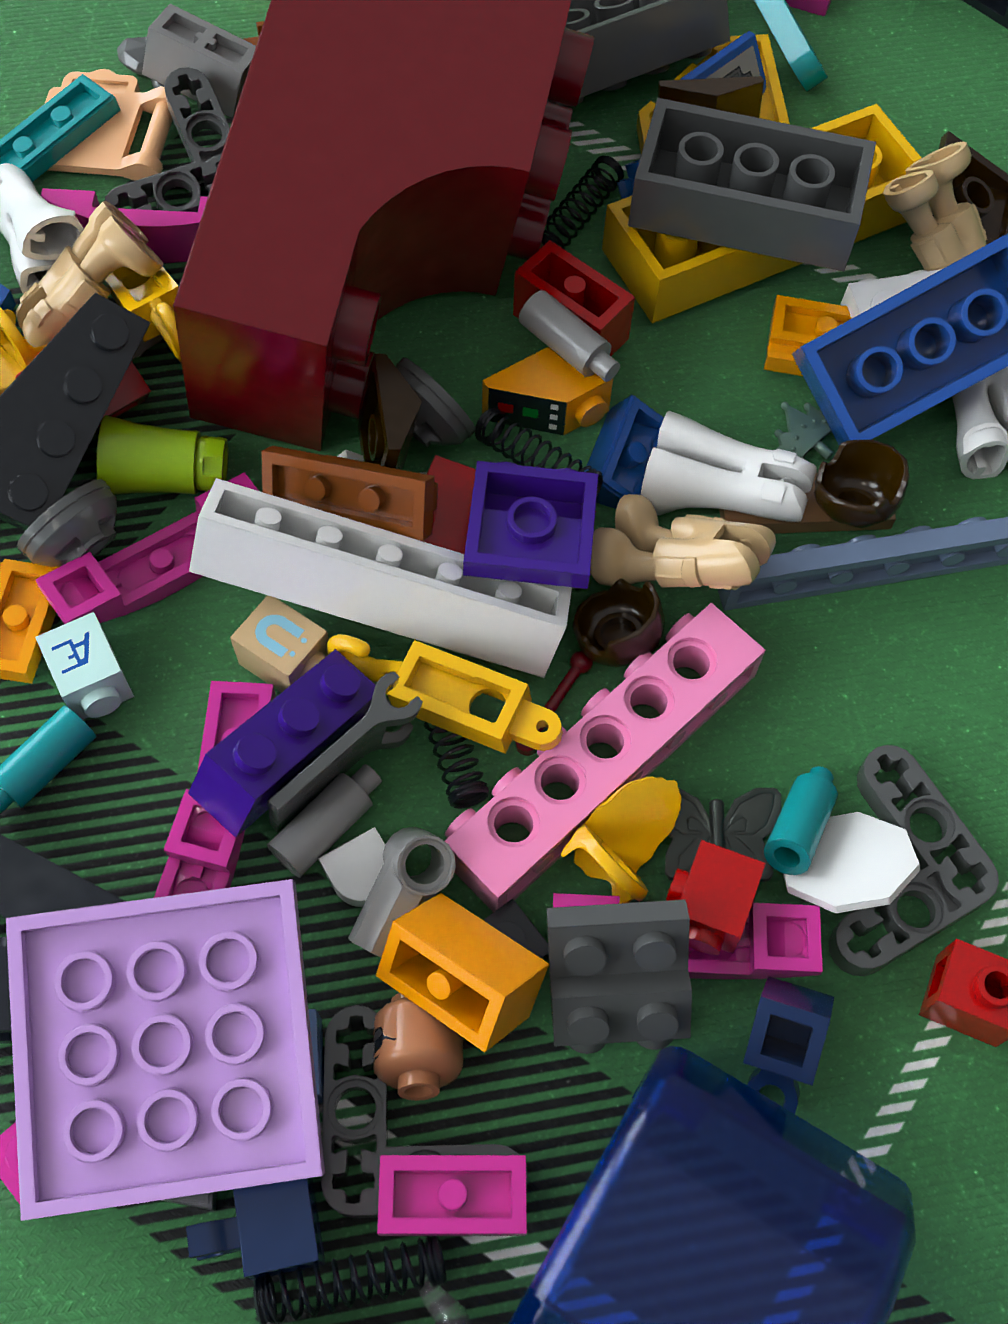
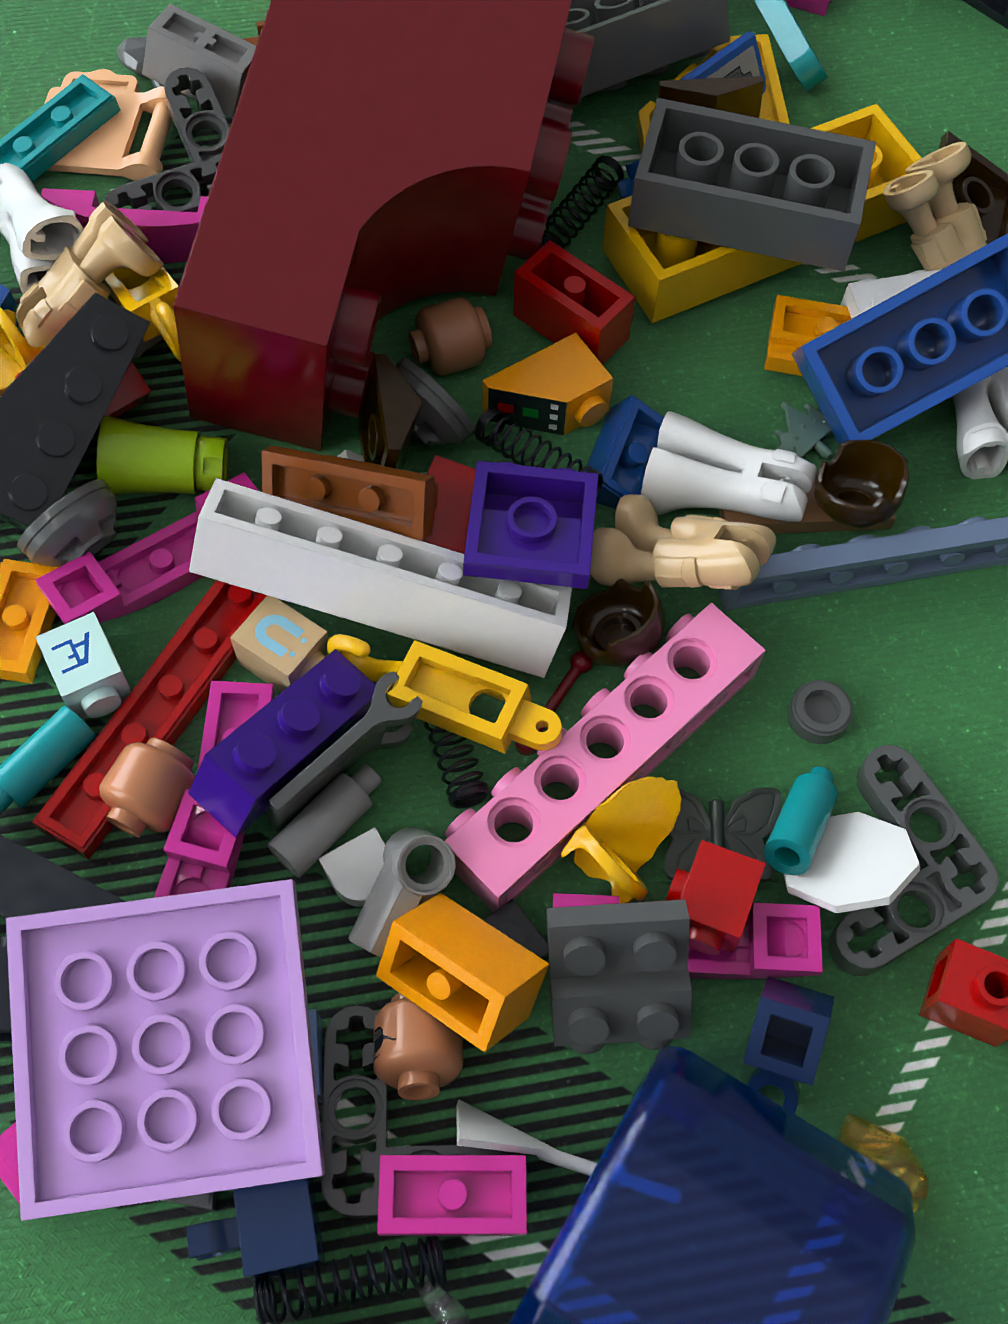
(146, 786): none -> nougat head
(156, 708): none -> red tile
(450, 336): none -> nougat head
(486, 1132): none -> white piece
(568, 336): light grey cylinder -> none
(820, 712): none -> dark grey tile
(887, 1151): none -> clear yellow arm

